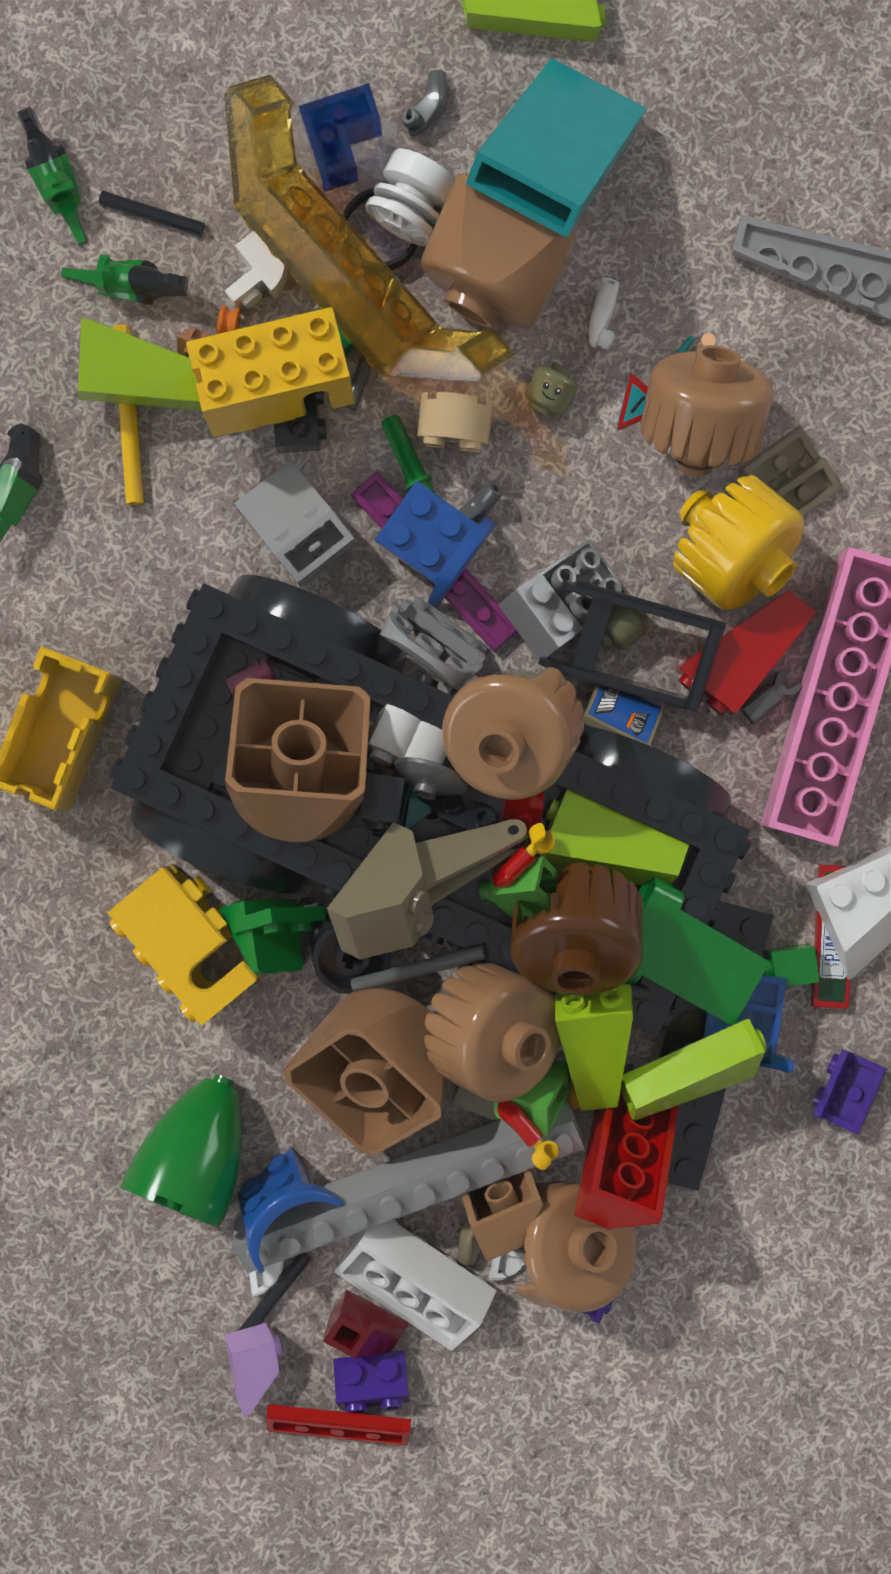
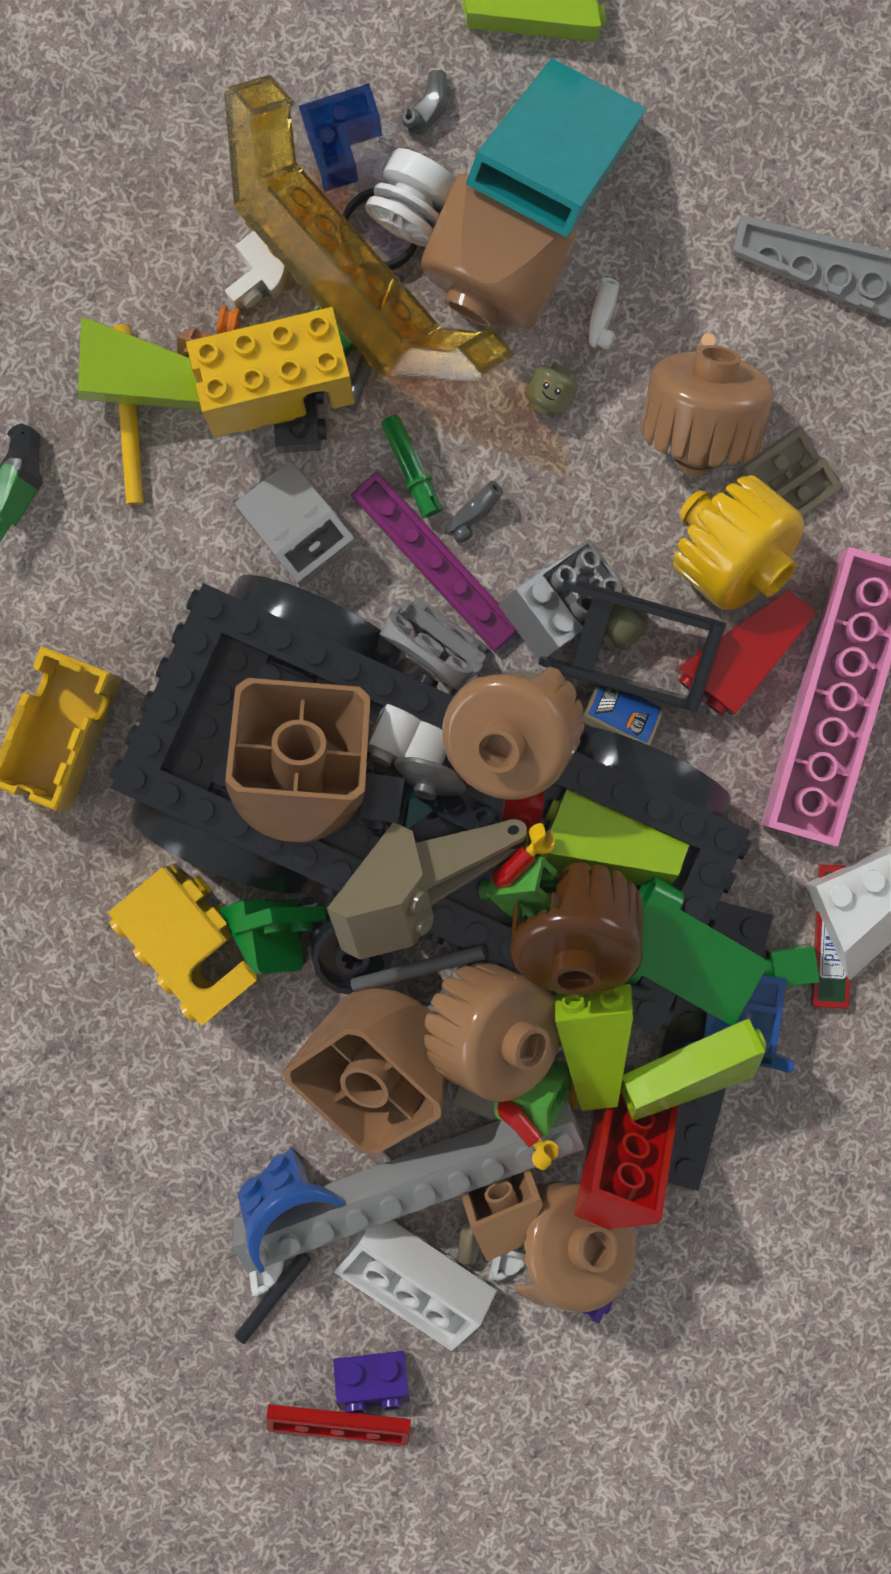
(51, 173): green animal -> none
(130, 280): animal -> none
(151, 213): black bar -> none
(192, 1153): green cylinder -> none
(252, 1363): lavender slope -> none
(259, 670): clear pink pin -> none
(362, 1327): dark red slope -> none
(433, 538): blue piece -> none
(454, 420): tan brick -> none
(636, 393): piece -> none
(767, 698): dark grey bar -> none
(849, 1091): dark purple bracket -> none

